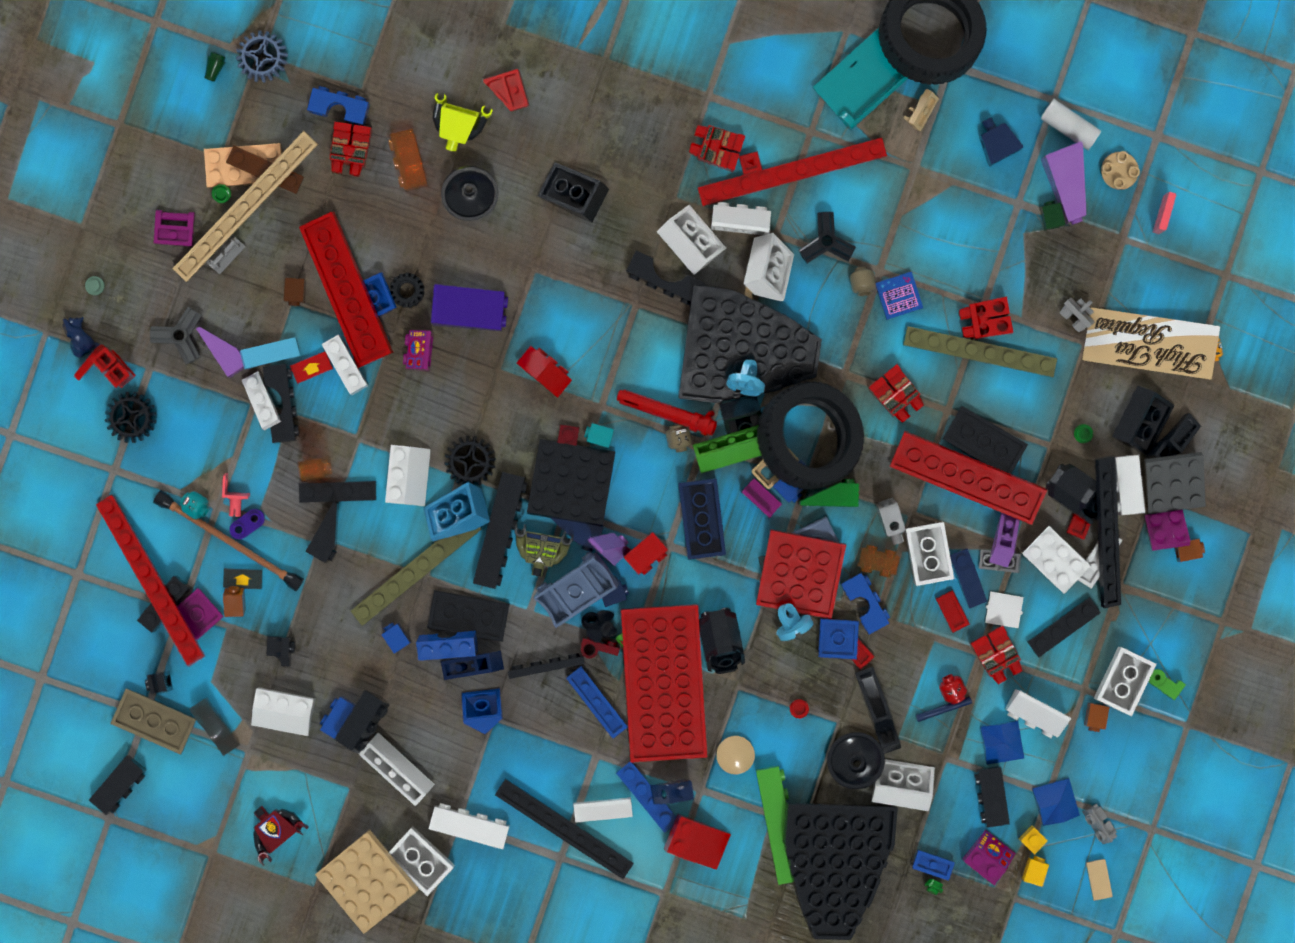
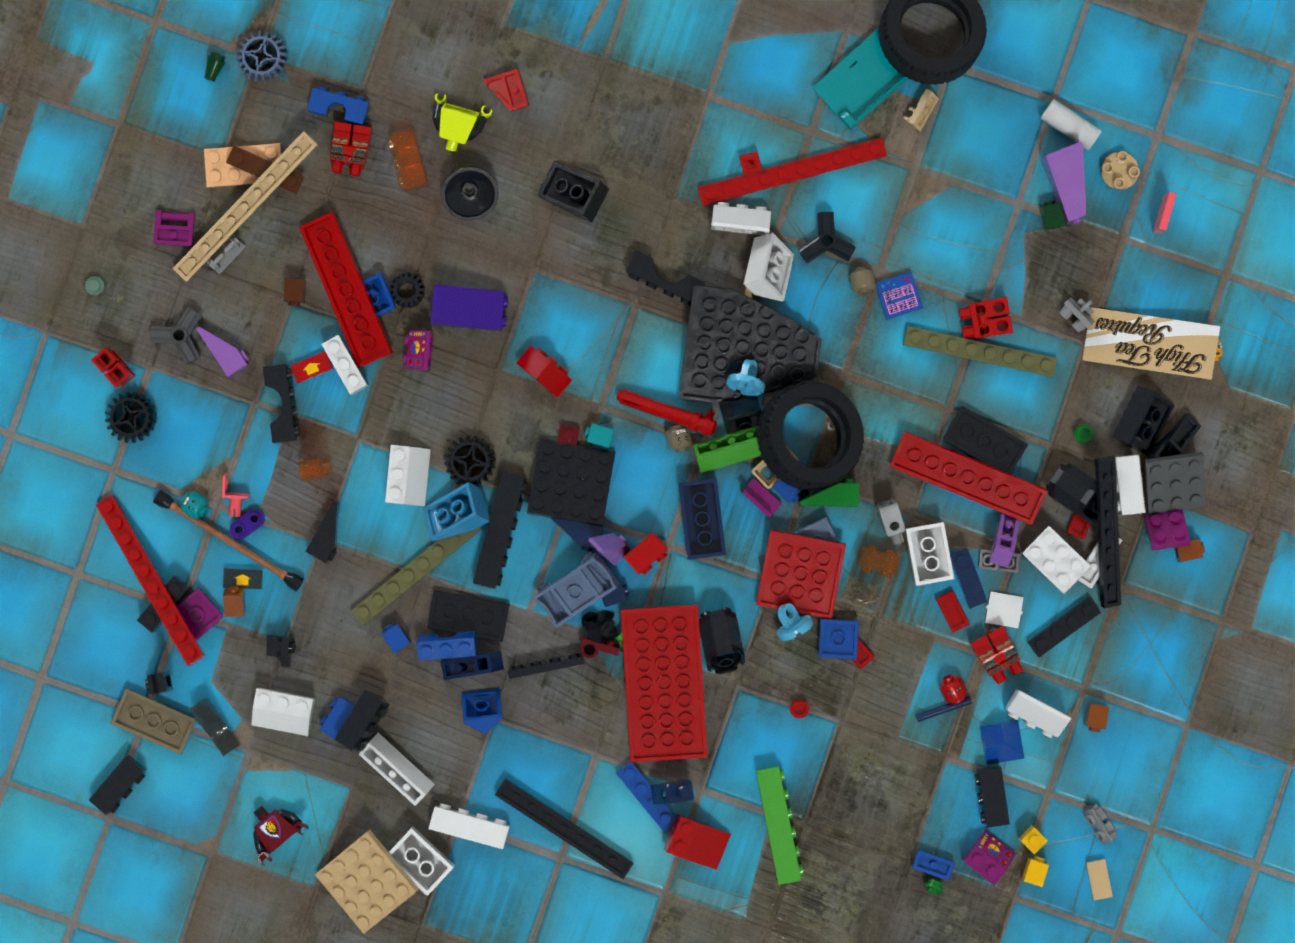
(80, 341): dark blue animal -> none
(86, 366): red tile -> none
(221, 193): green plate -> none
(261, 400): white plate -> none
(269, 353): medium azure tile -> none
(337, 491): black plate -> none
(541, 549): torso -> none
(596, 702): blue plate -> none
(603, 809): white panel -> none
(691, 239): white slope -> none
(713, 144): red hips -> none
(735, 755): tan dish -> none
(837, 861): black wing -> none
(854, 748): black dish -> none
(875, 616): blue arch -> none
(878, 710): black slope -> none
(902, 396): red hips -> none
(905, 785): white slope -> none
(998, 142): dark blue torso -> none
(1056, 802): blue slope -> none
(1125, 681): white brick -> none
(1165, 685): bright green leg -> none

